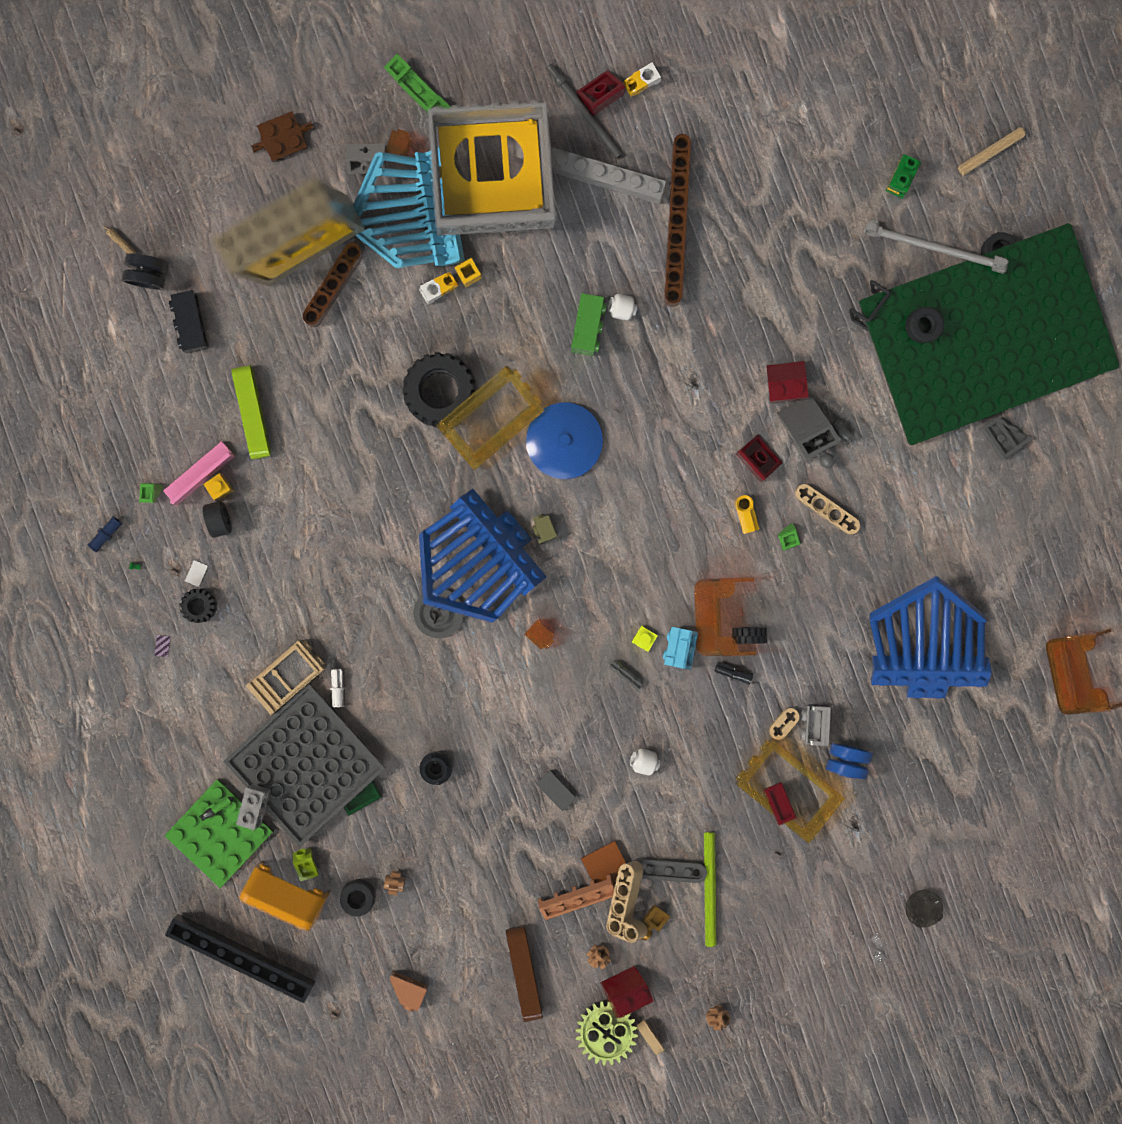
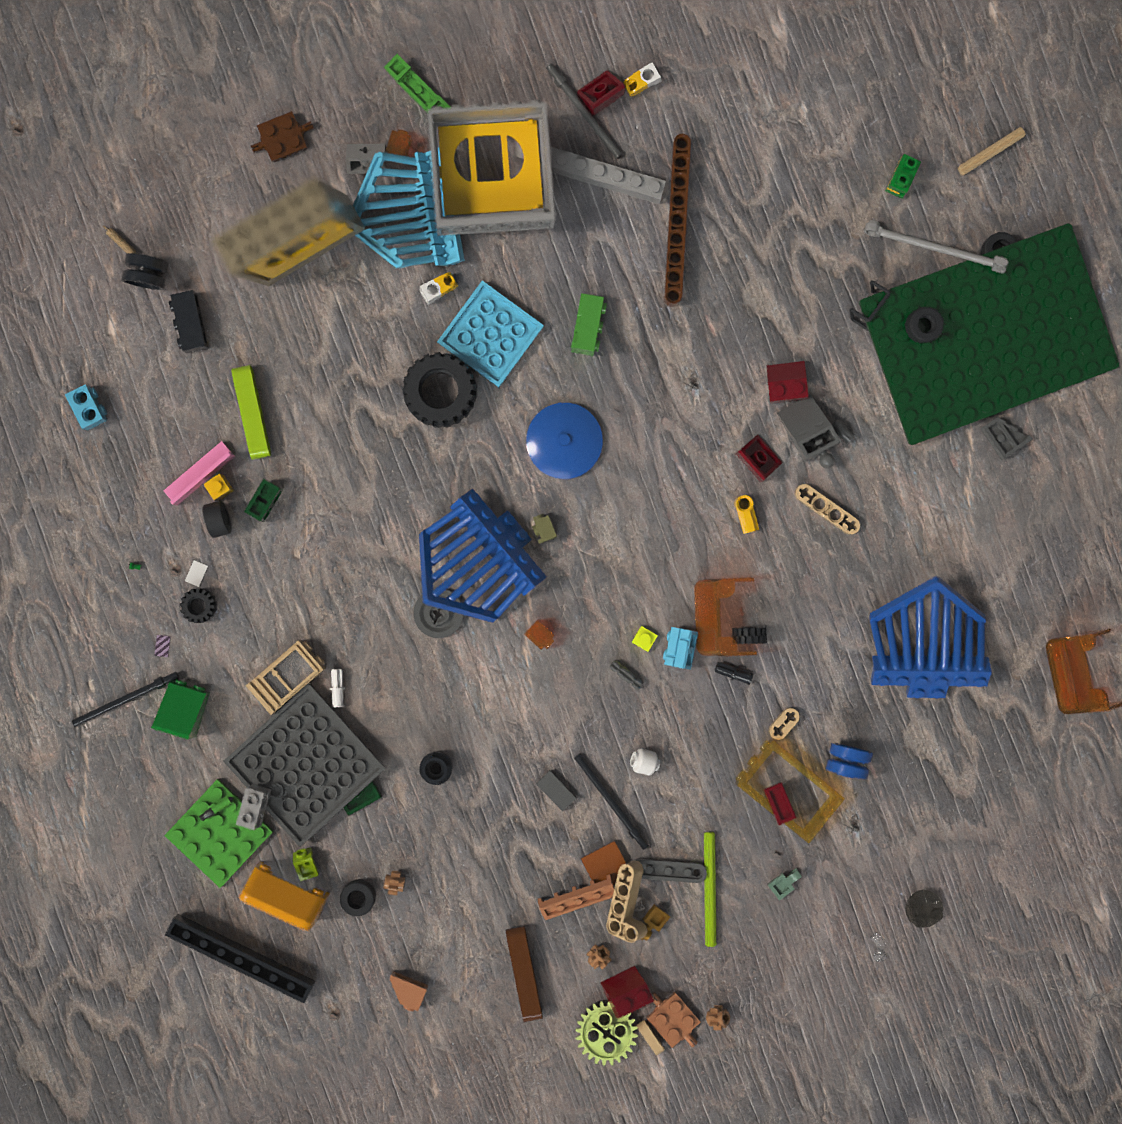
(82, 410): none -> medium azure brick
(104, 534): dark blue pin -> none
(149, 492): bright green slope -> none
(158, 683): none -> black bar
(181, 710): none -> green slope
(263, 500): none -> dark green brick
(333, 275): reddish brown beam -> none
(468, 272): yellow brick -> none
(478, 457): clear yellow door -> none
(490, 334): none -> medium azure plate
(622, 307): white head -> none
(634, 831): none -> black bar
(673, 1020): none -> nougat plate
(783, 885): none -> sand green plate
(789, 537): bright green slope -> none
(816, 725): light grey hinge -> none

